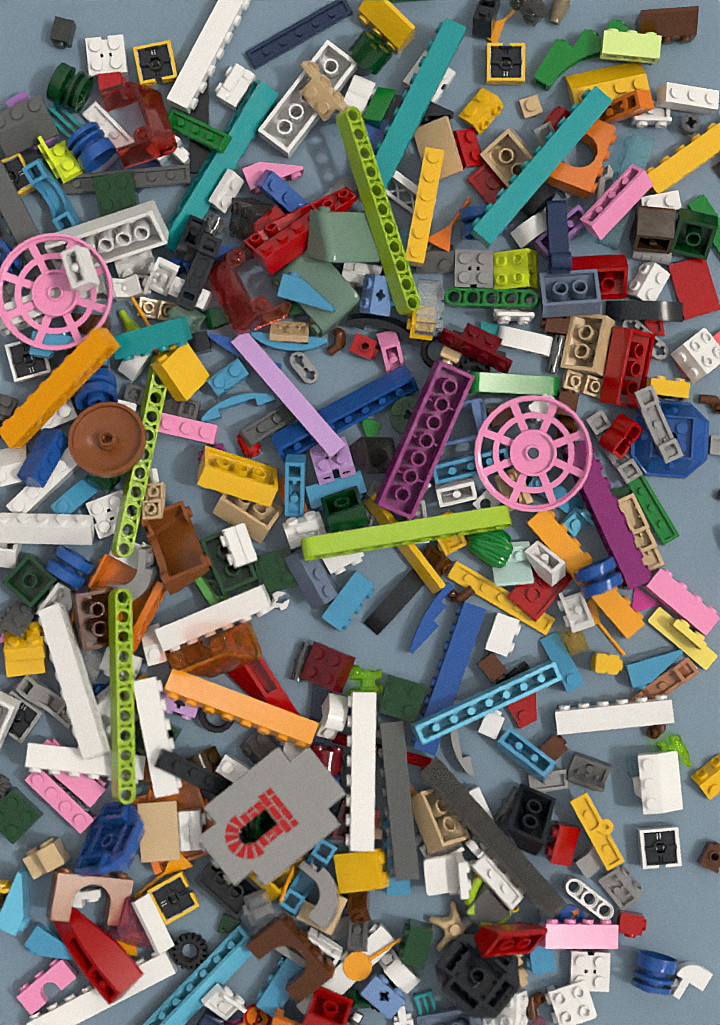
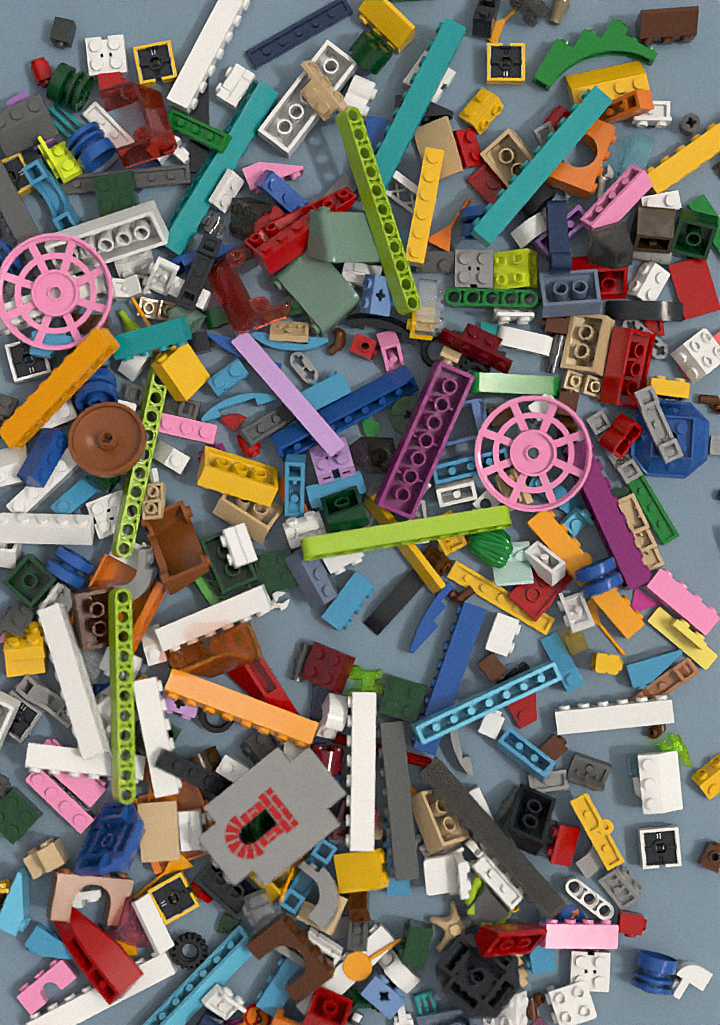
(41, 71): none -> red brick
(80, 268): white brick -> none
(171, 457): none -> white slope
(190, 238): black slope -> none
(201, 893): none -> red tile
(233, 421): none -> red tile
(299, 290): dark azure slope -> none
(326, 392): none -> dark azure brick
(379, 106): green slope -> none
(530, 107): tan plate -> none
(610, 246): none -> clear smoke slope
(630, 46): yellowish green brick -> none
(687, 98): white brick -> none

